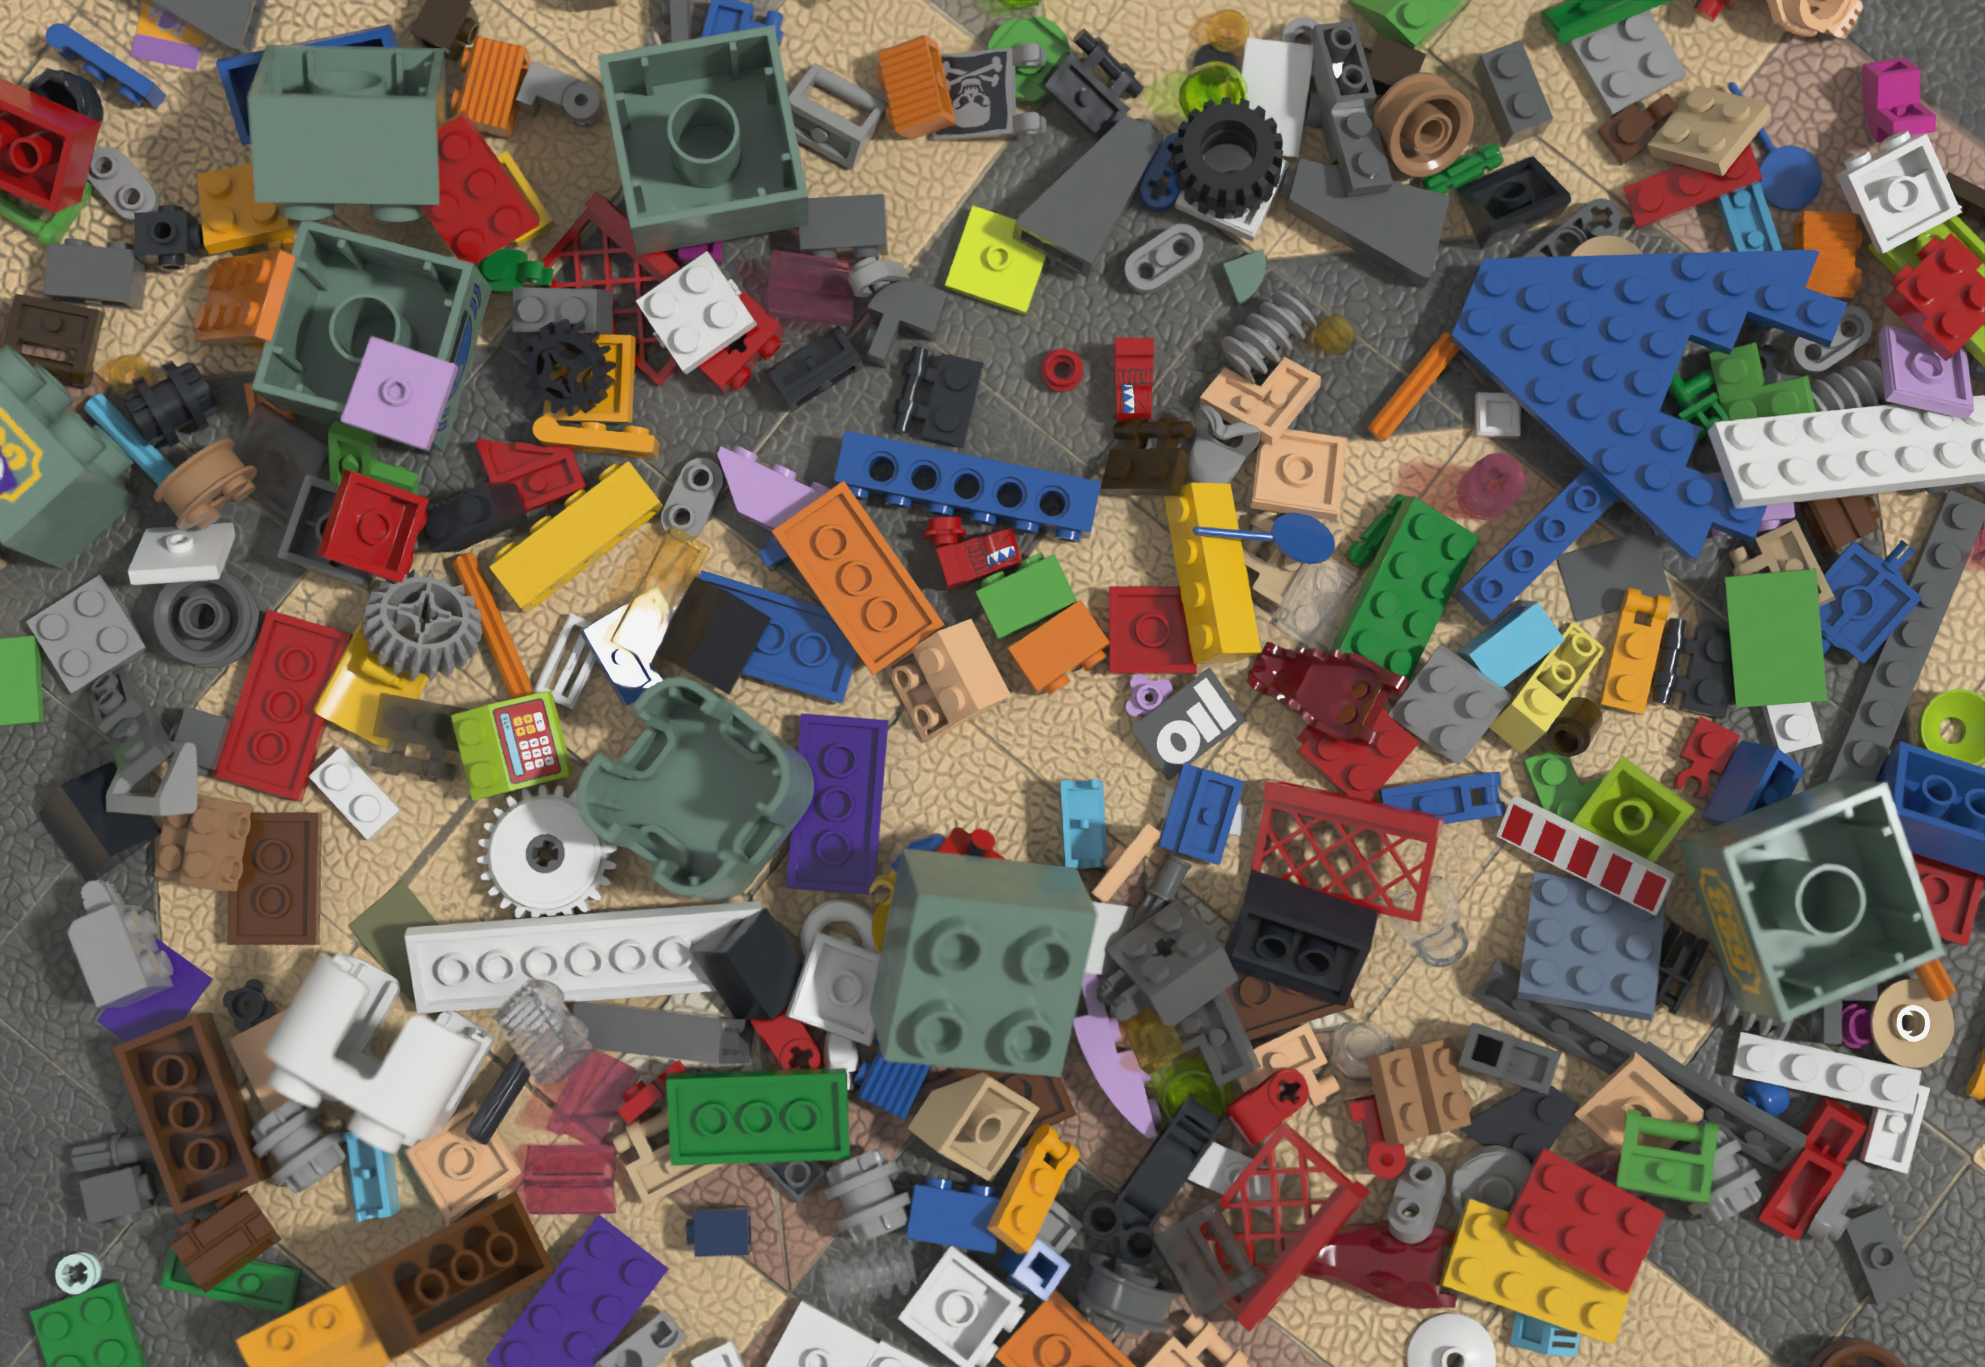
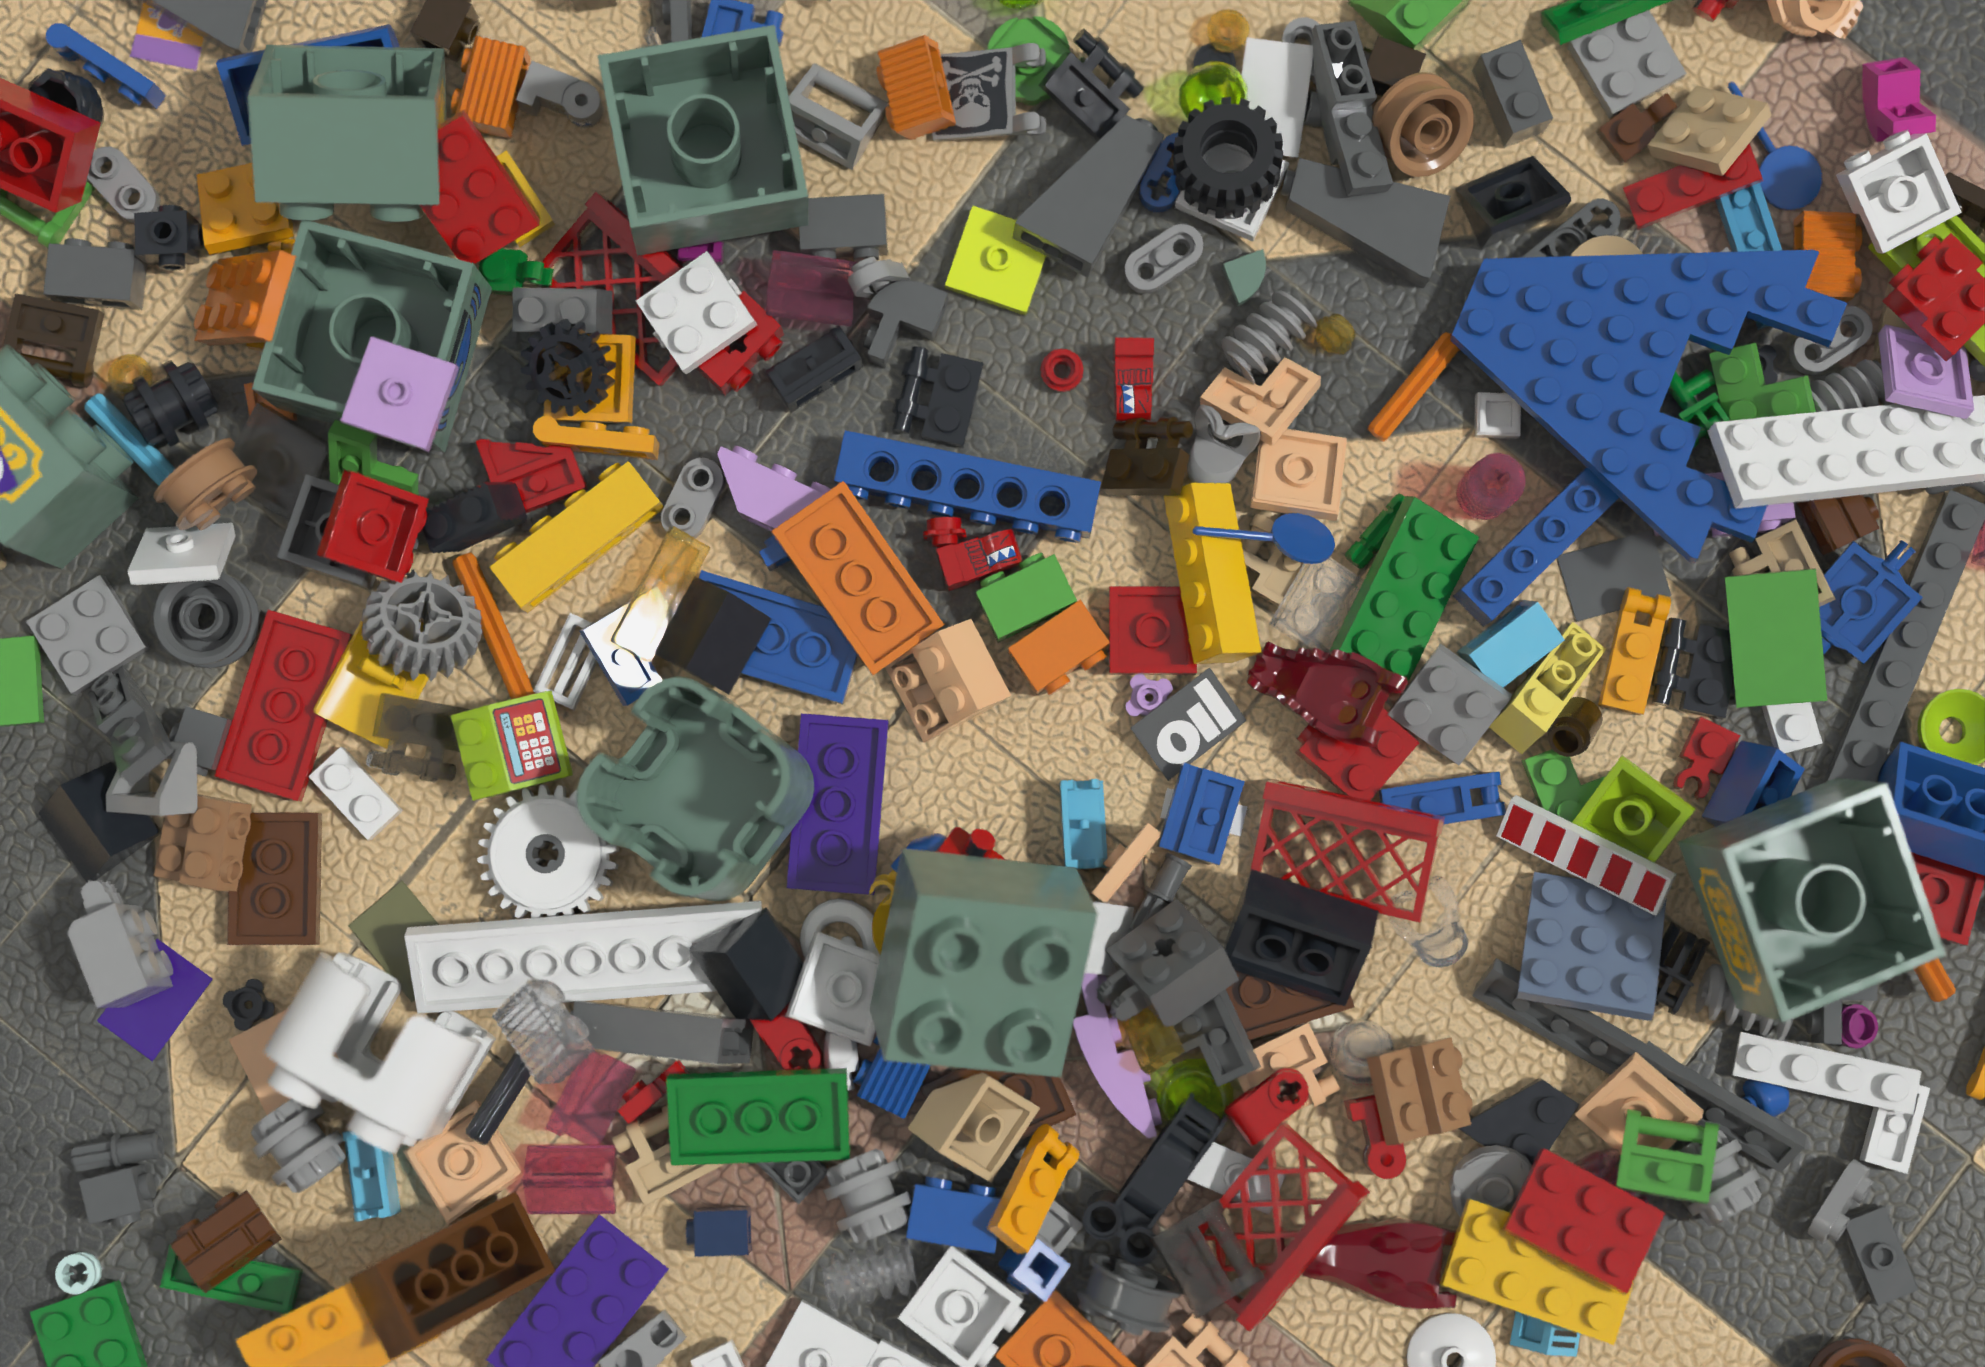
(192, 1112): reddish brown brick -> none
(1419, 1197): light grey plate -> none
(1464, 169): green axle -> none
(1509, 1058): dark grey brick -> none
(1813, 1173): red slope -> none
(1928, 1028): tan dish -> none

